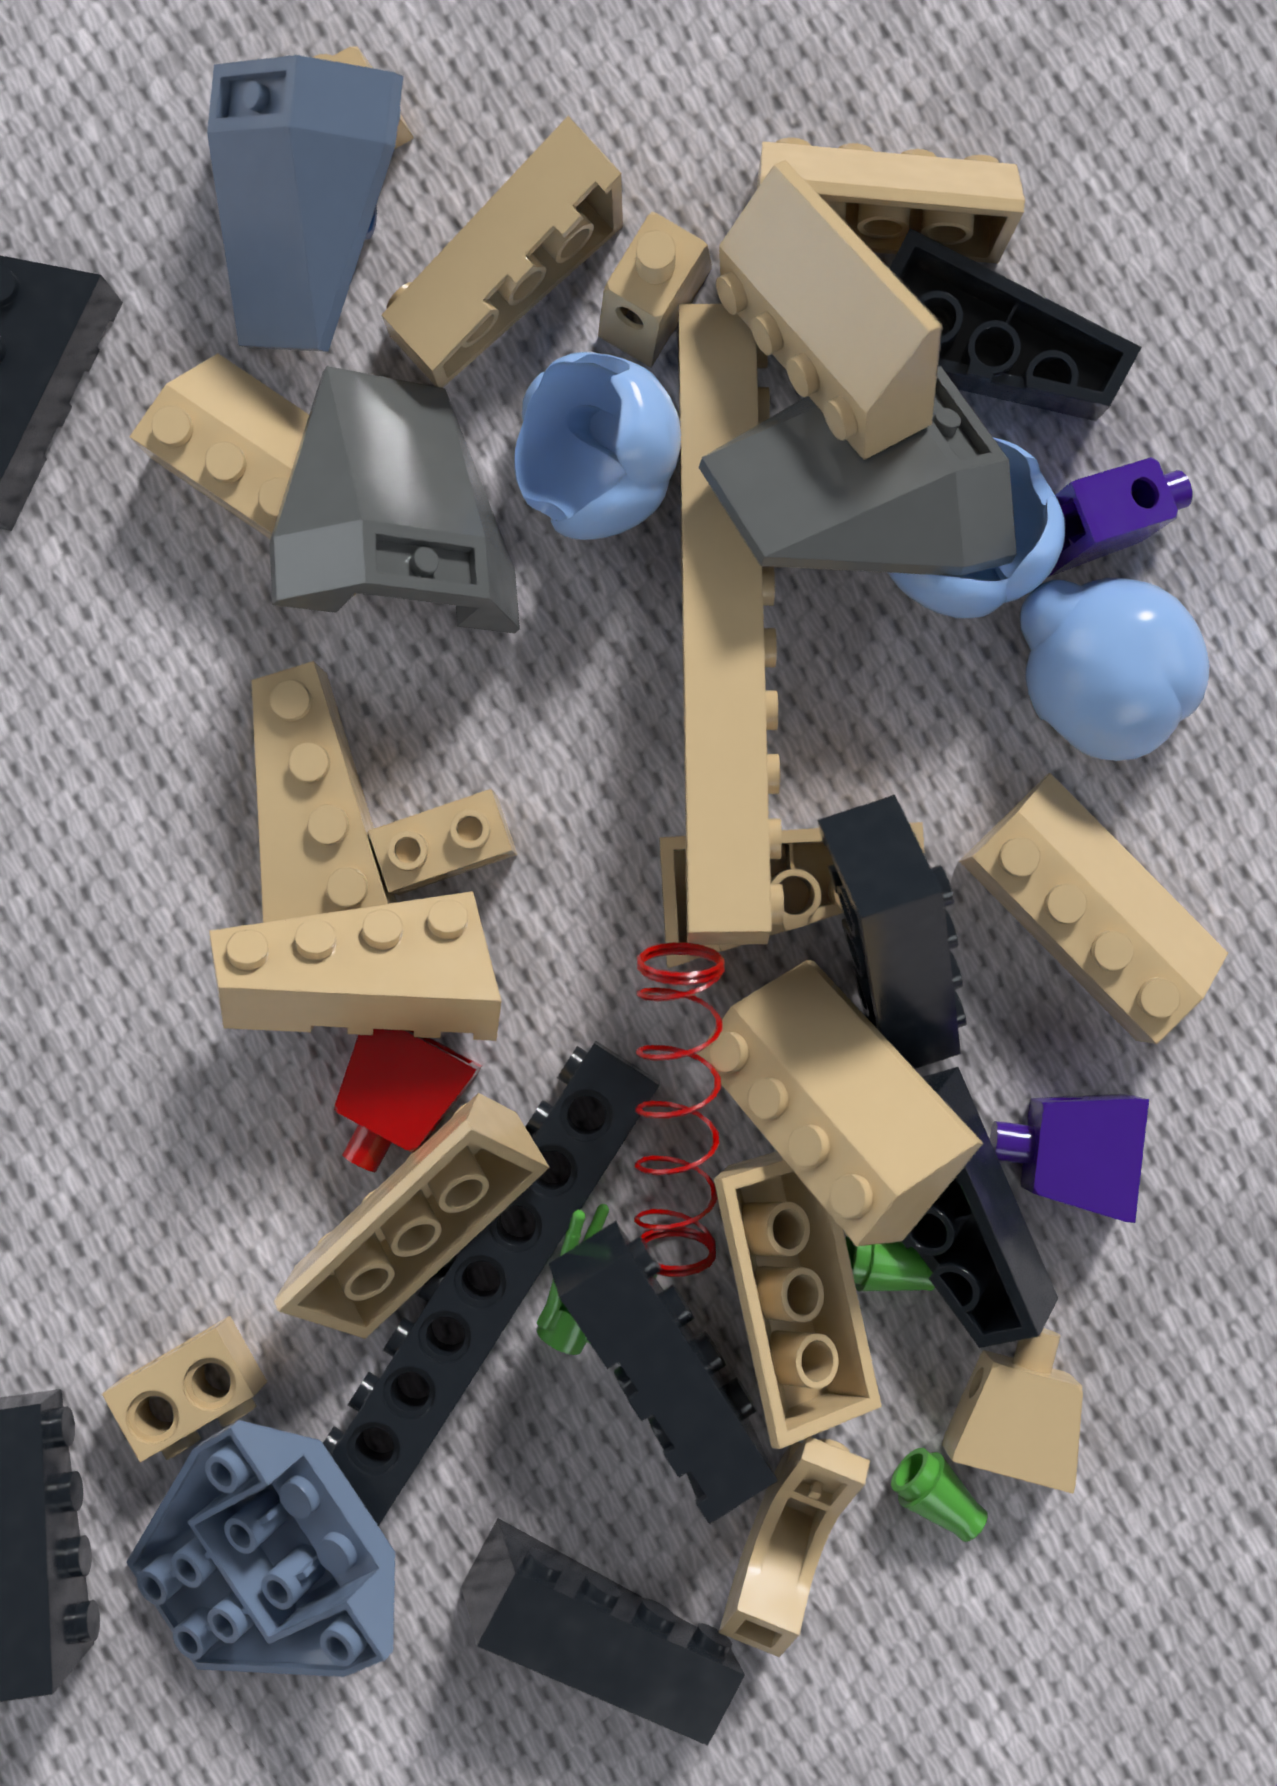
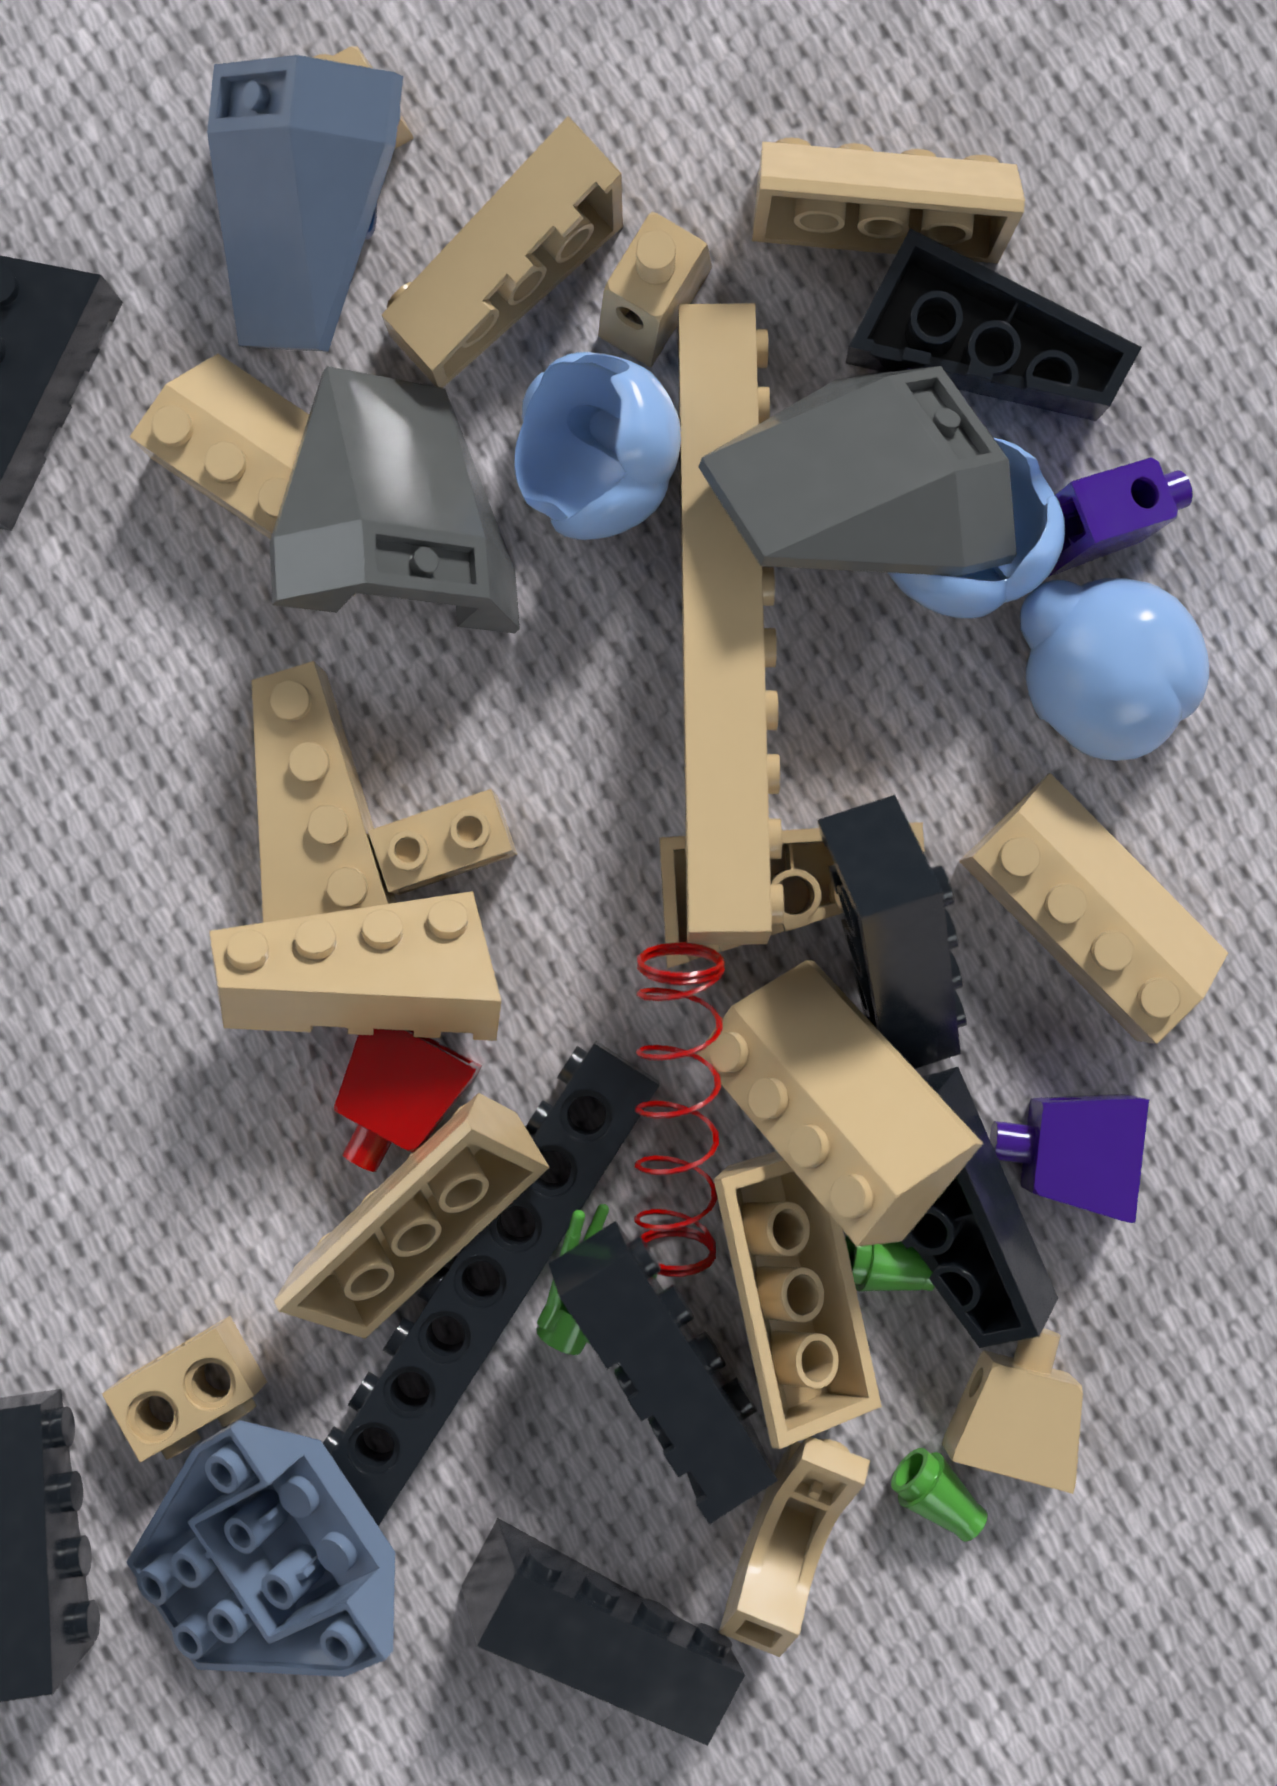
(830, 314): tan slope -> none

